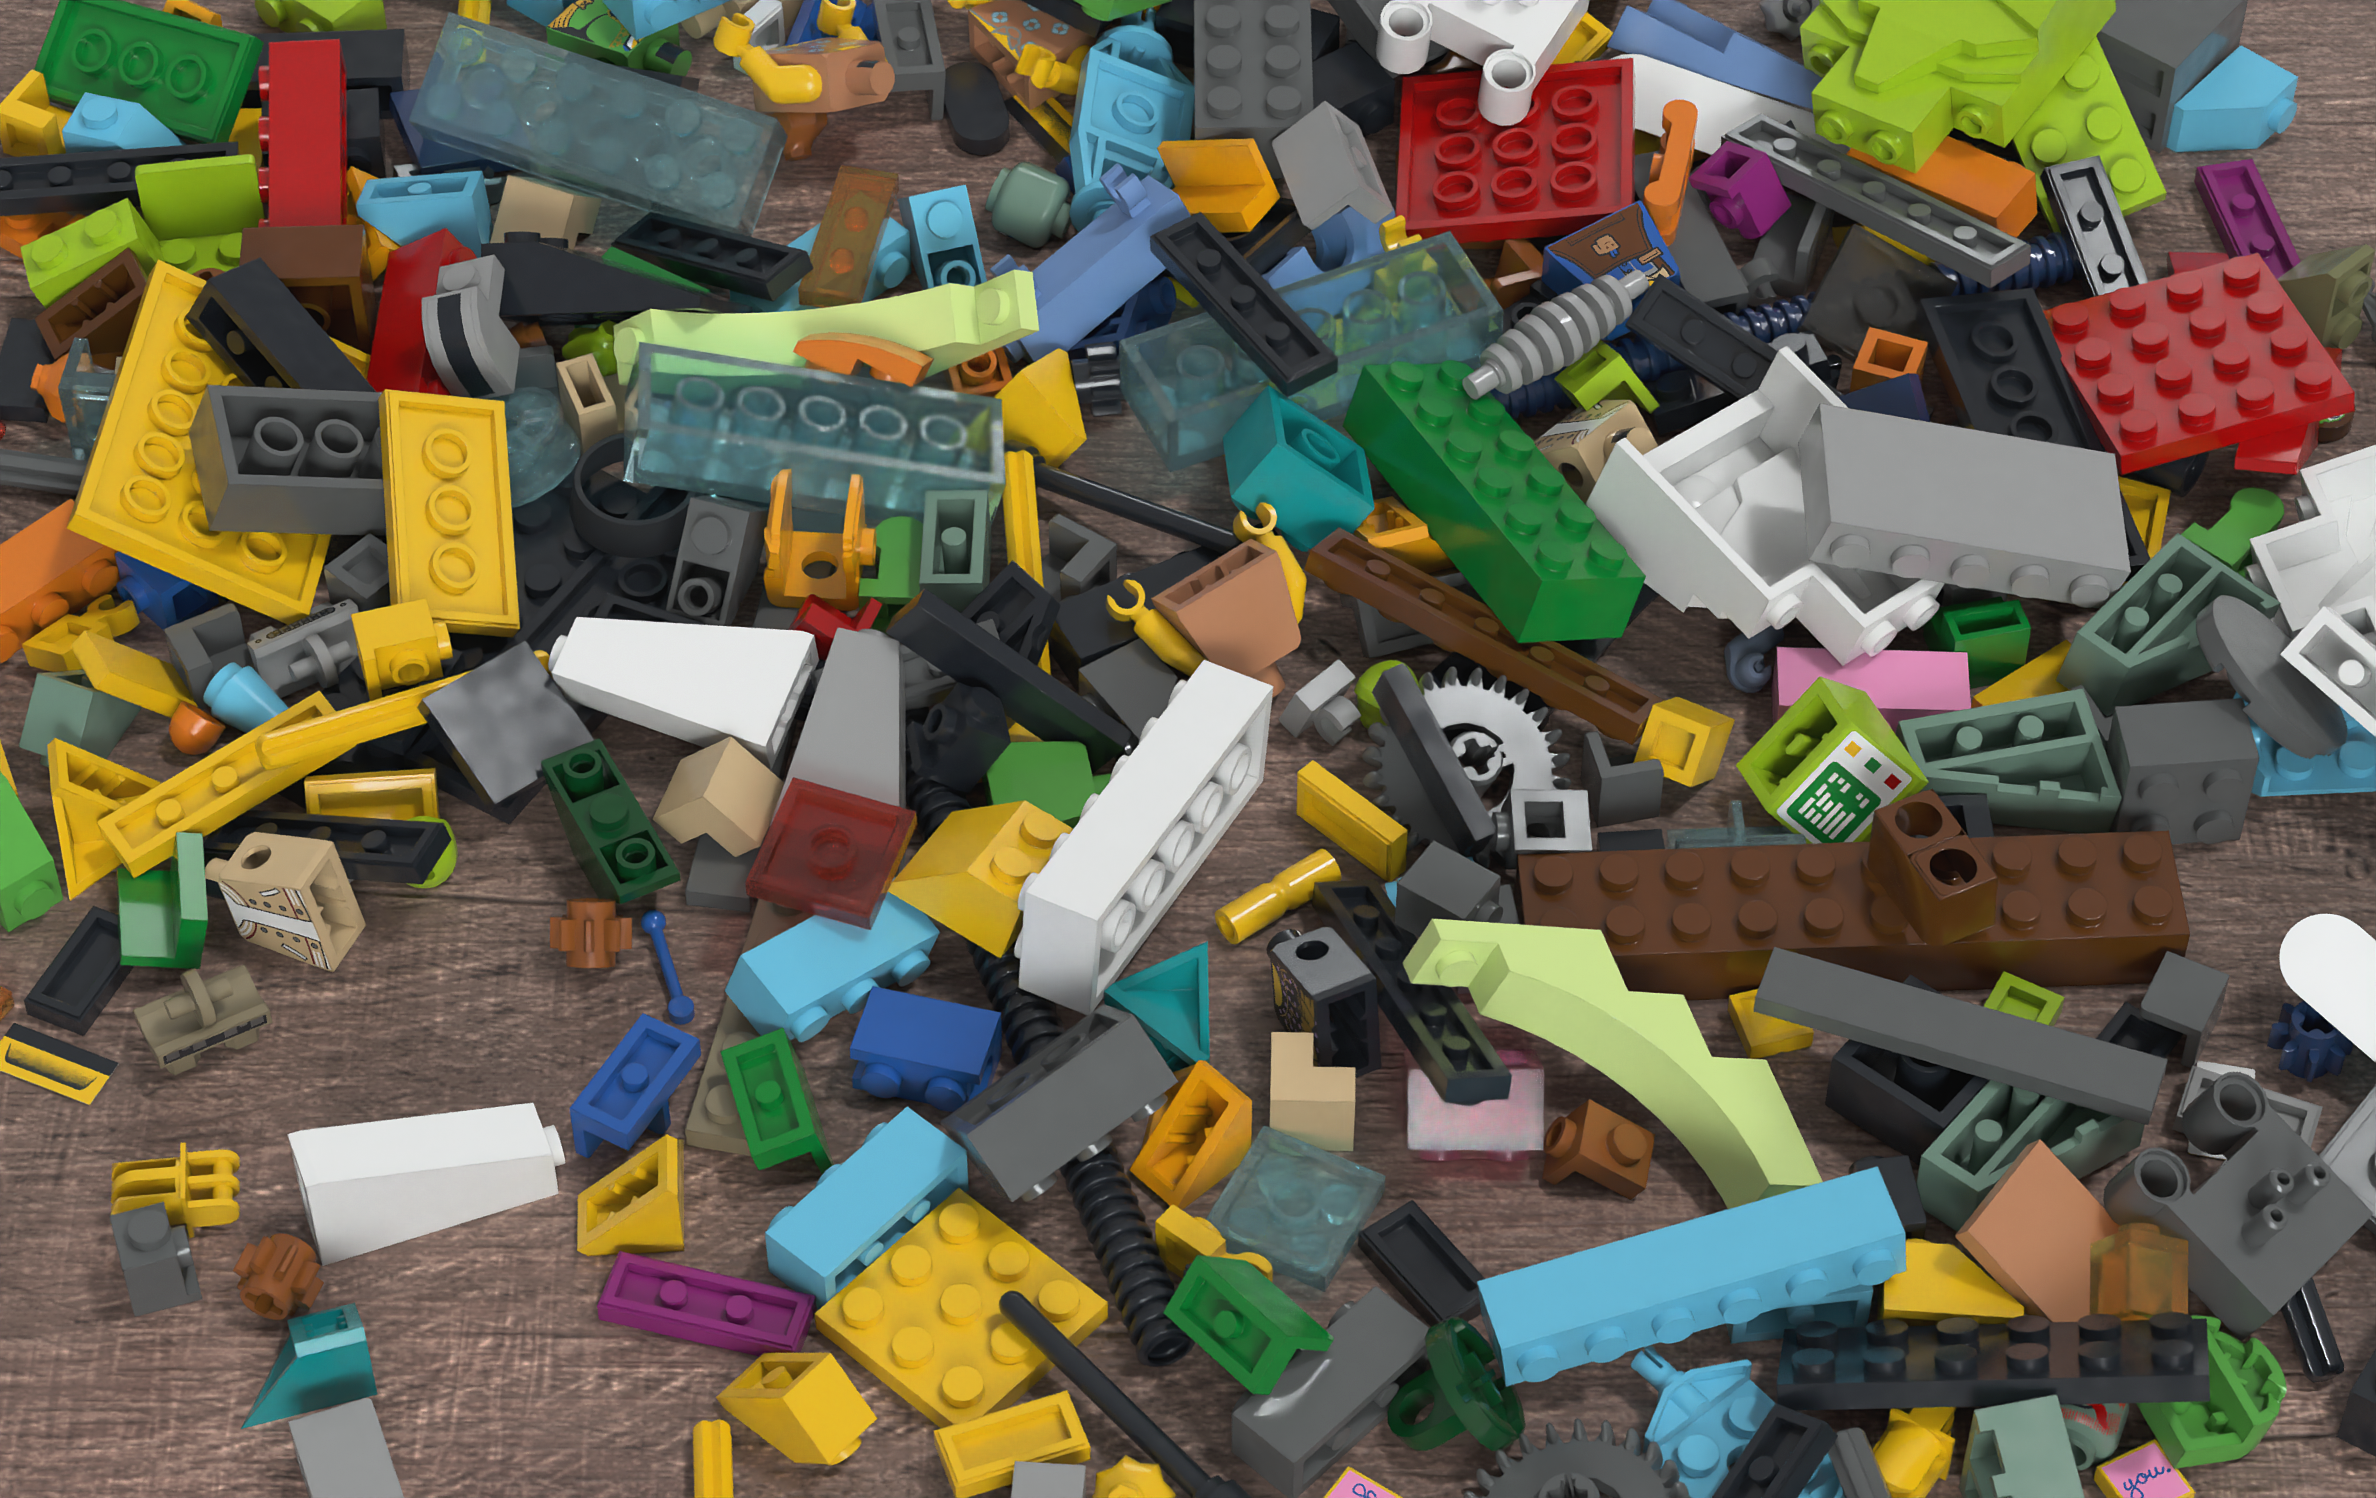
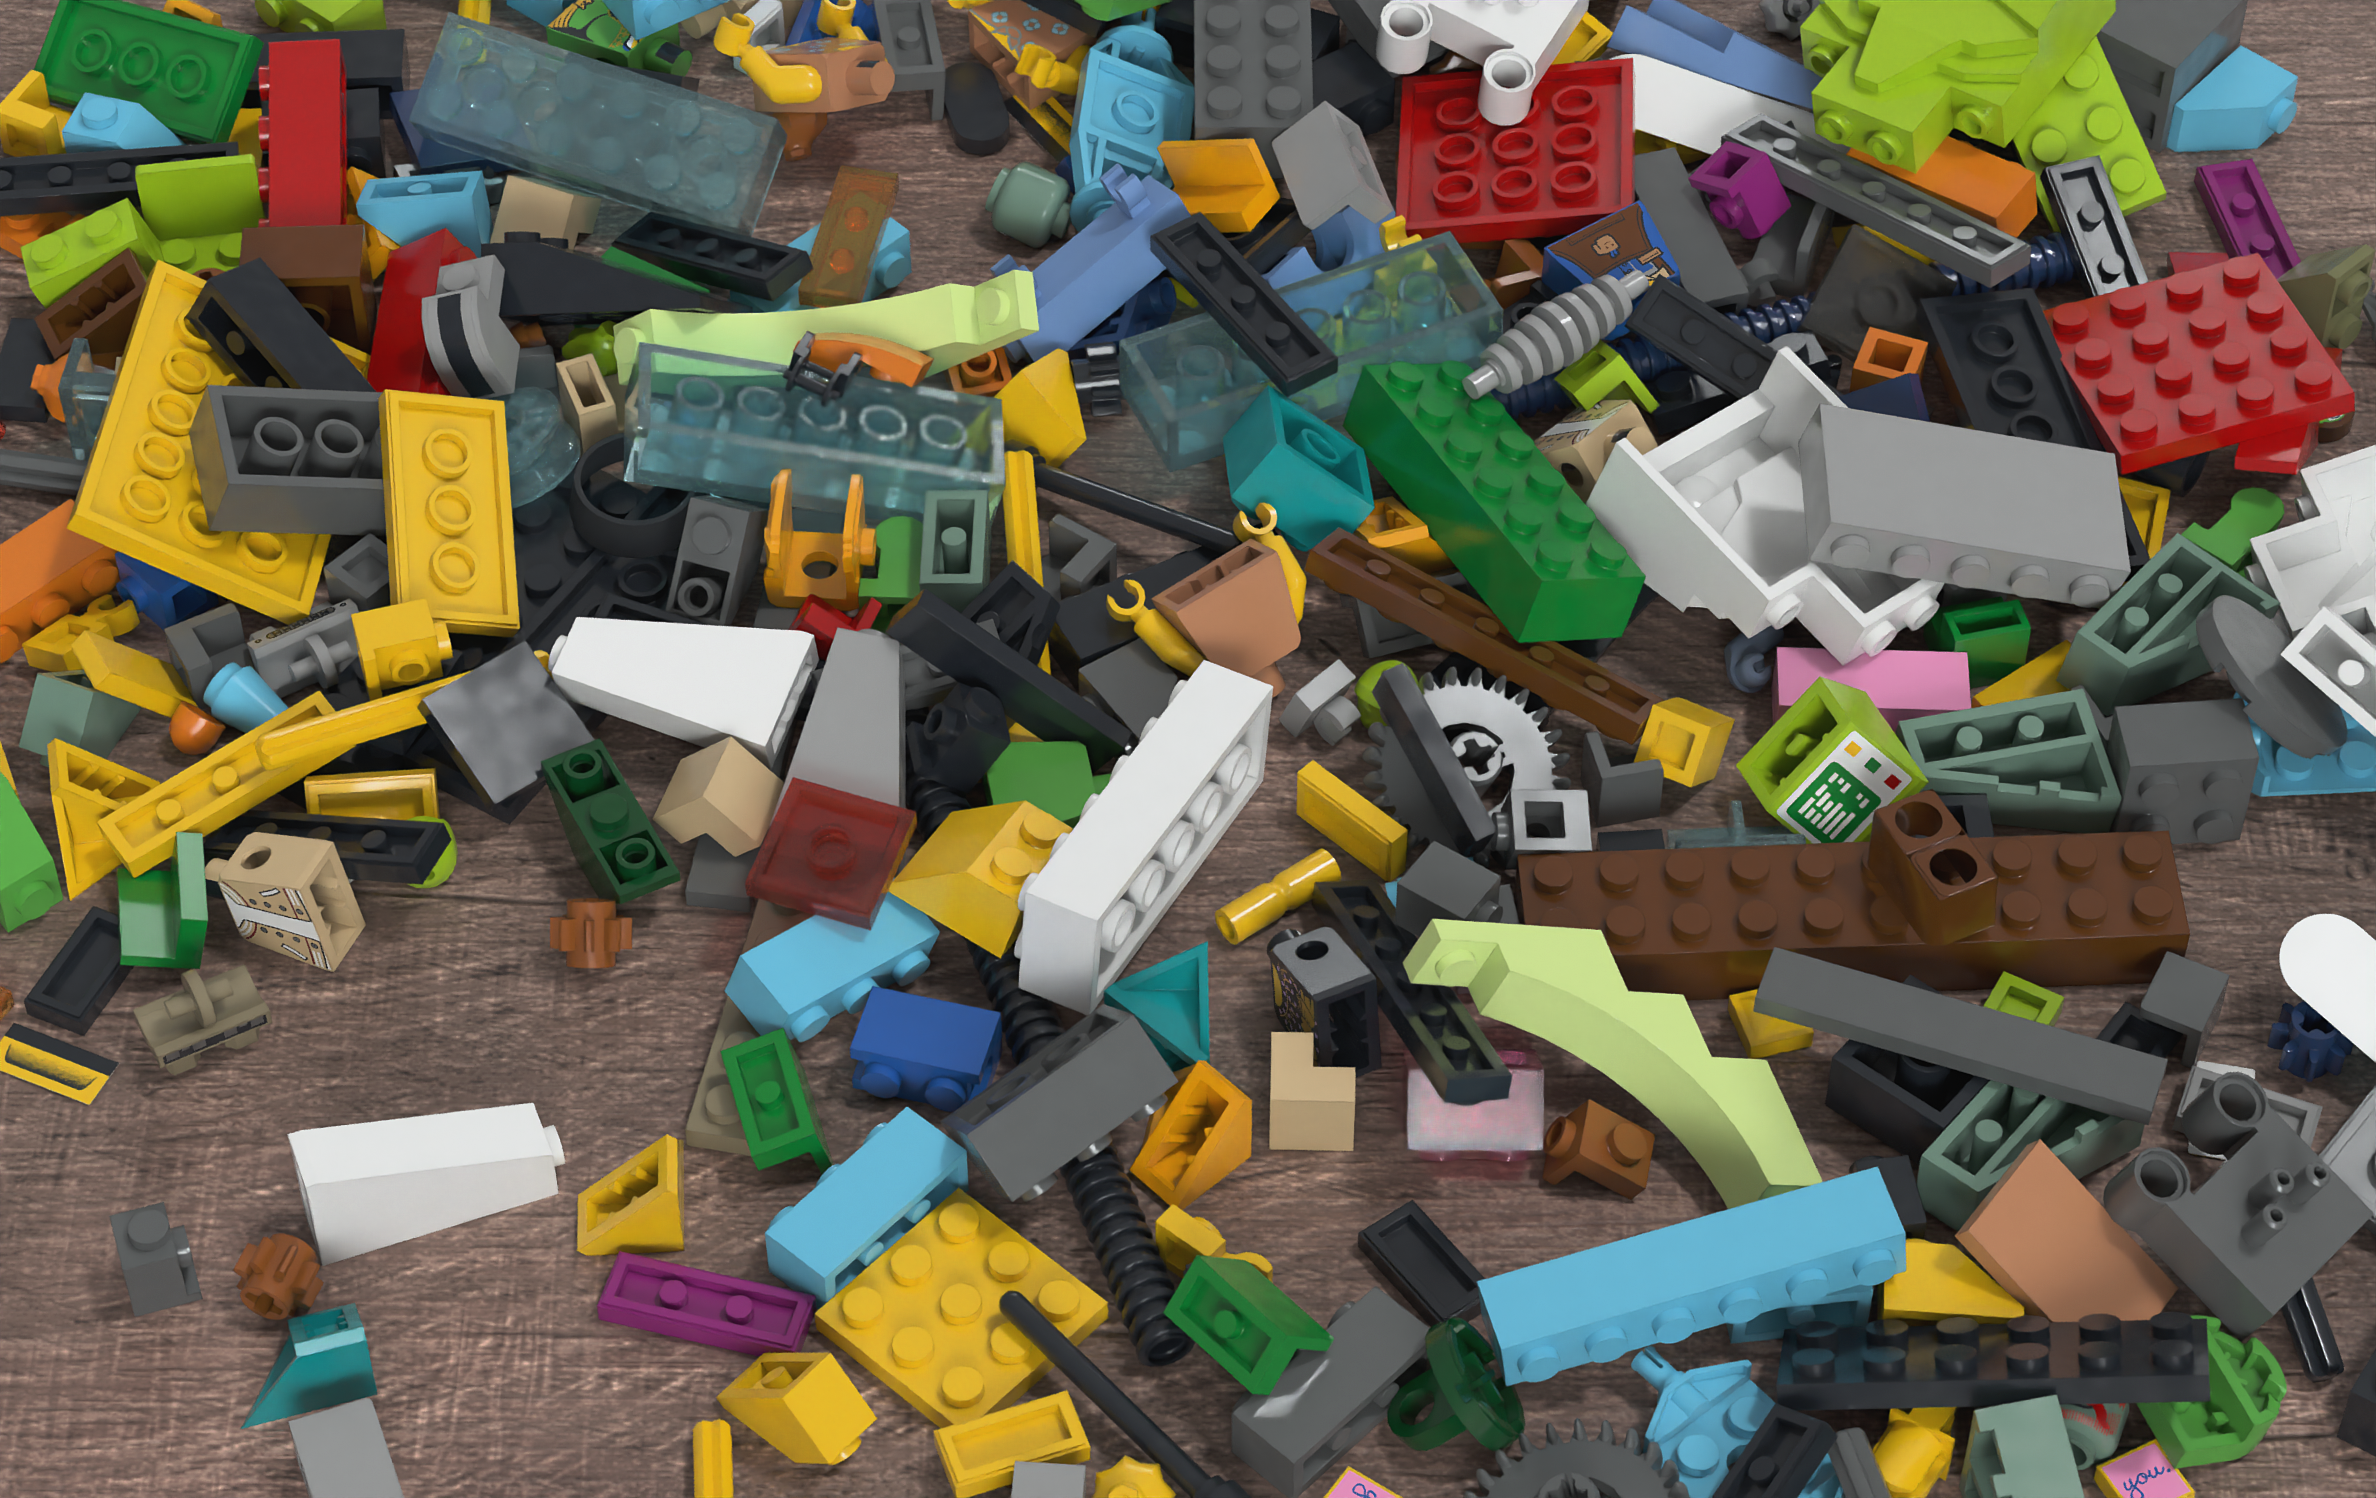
(194, 1187): yellow arm -> none
(633, 1086): blue panel -> none
(680, 1007): blue hinge -> none
(839, 380): none -> black piece
(943, 237): medium azure slope -> none
(1296, 1207): clear light blue plate -> none
(1671, 168): orange plate -> none
(2138, 1273): clear yellow brick -> none

